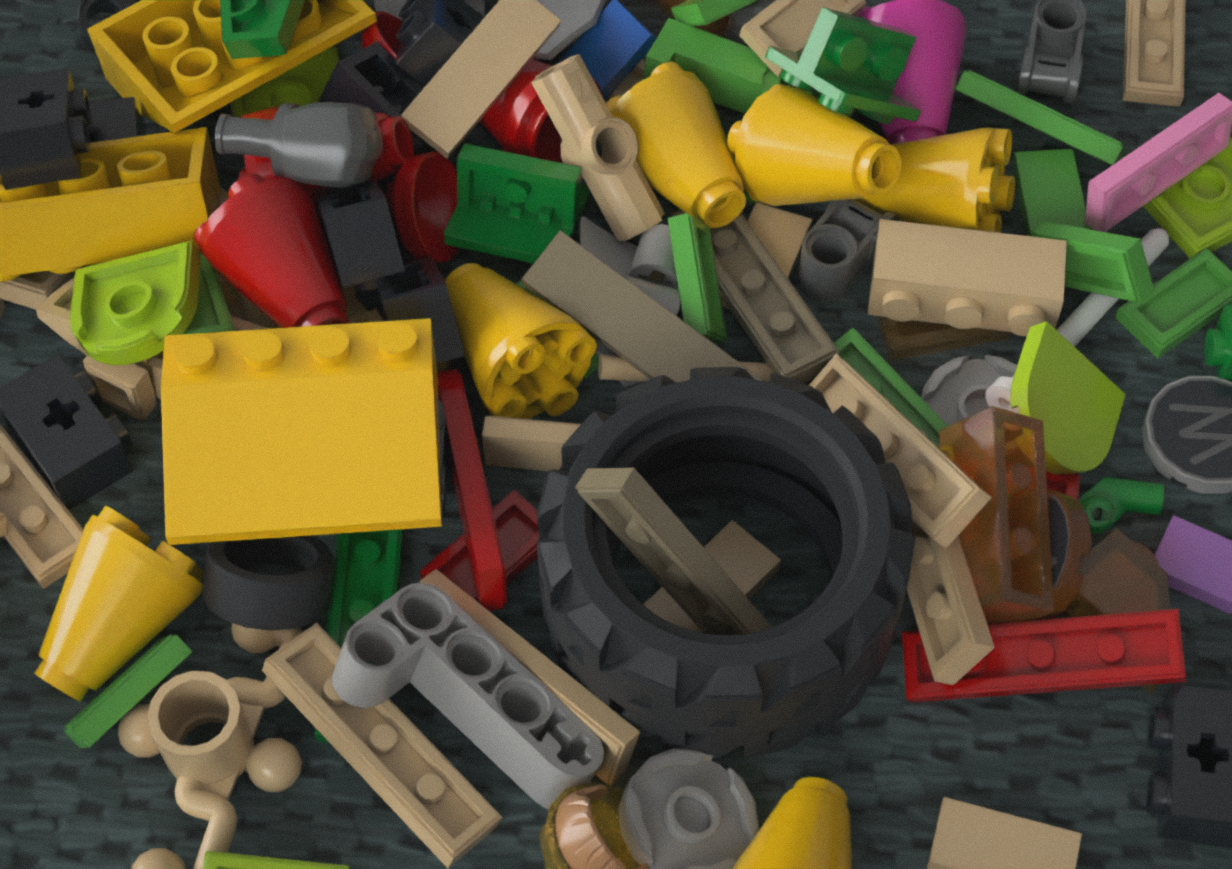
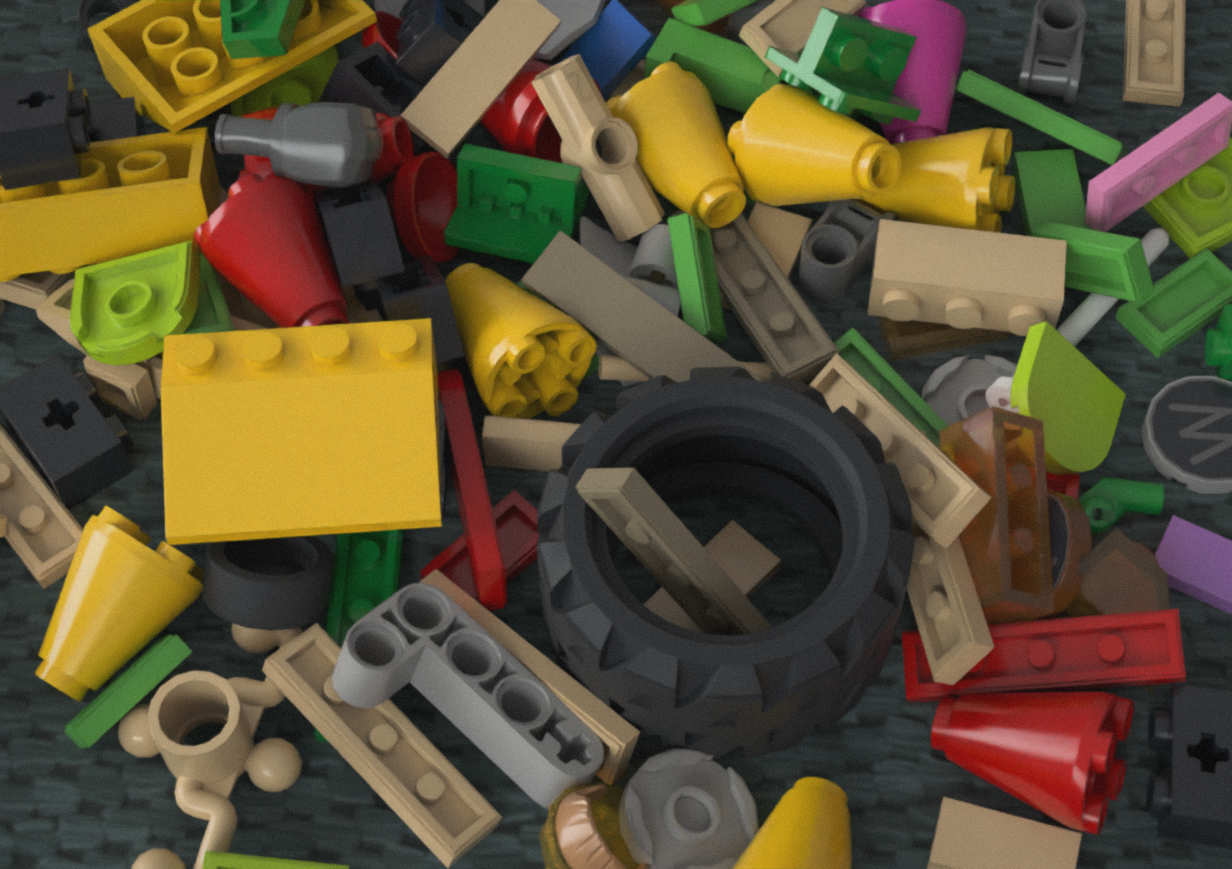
(1041, 748): none -> red cone

